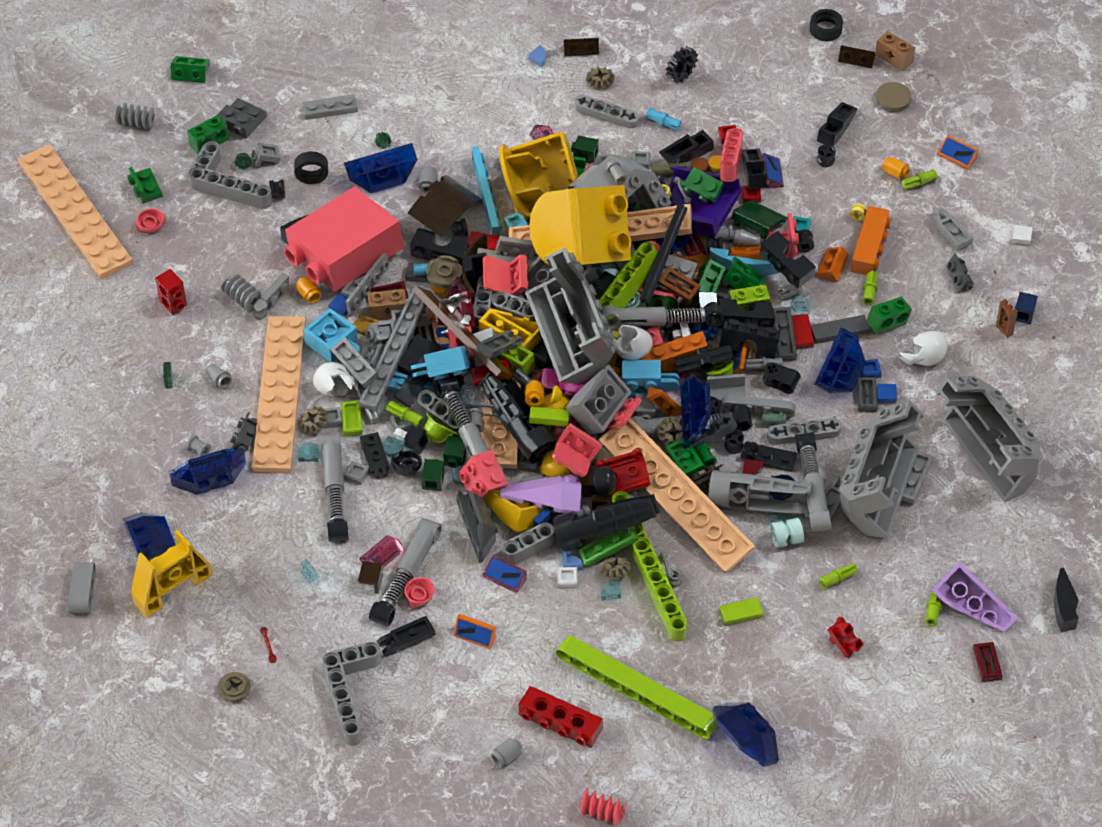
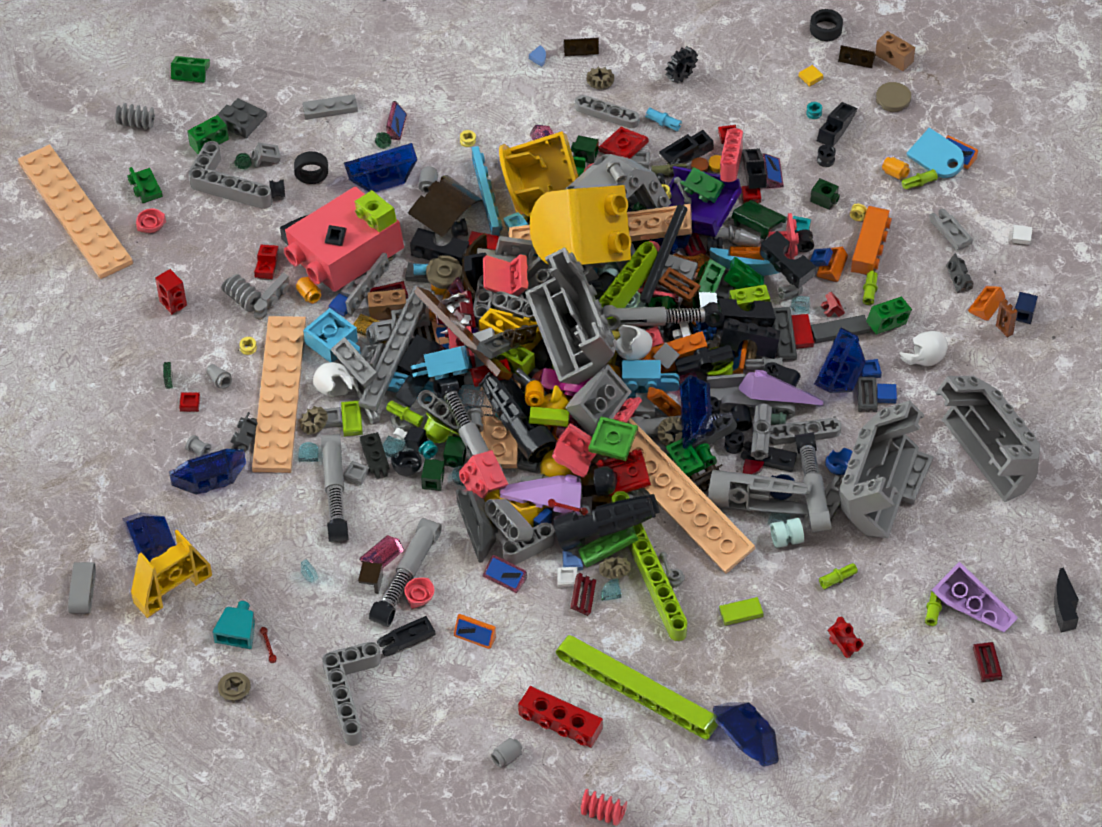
(189, 402): none -> red tile
(236, 626): none -> teal torso
(246, 341): none -> light yellow bush
(267, 261): none -> red slope
(335, 235): none -> black slope
(375, 211): none -> lime brick
(396, 121): none -> slope
(428, 449): none -> teal bush
(467, 134): none -> light yellow bush
(508, 520): none -> light grey beam
(521, 335): none -> dark brown hinge
(551, 503): none -> clear red hinge
(590, 594): none -> dark red tile
(613, 438): none -> bright green tile
(623, 143): none -> red tile
(666, 355): none -> light grey tile
(761, 431): none -> light grey piece
(766, 387): none -> lavender wedge
(811, 75): none -> yellow tile
(814, 114): none -> teal bush
(821, 257): none -> blue tile
(824, 194): none -> dark green brick
(834, 305): none -> red tile
(838, 461): none -> blue hair
(936, 153): none -> medium azure tile
(987, 302): none -> orange slope

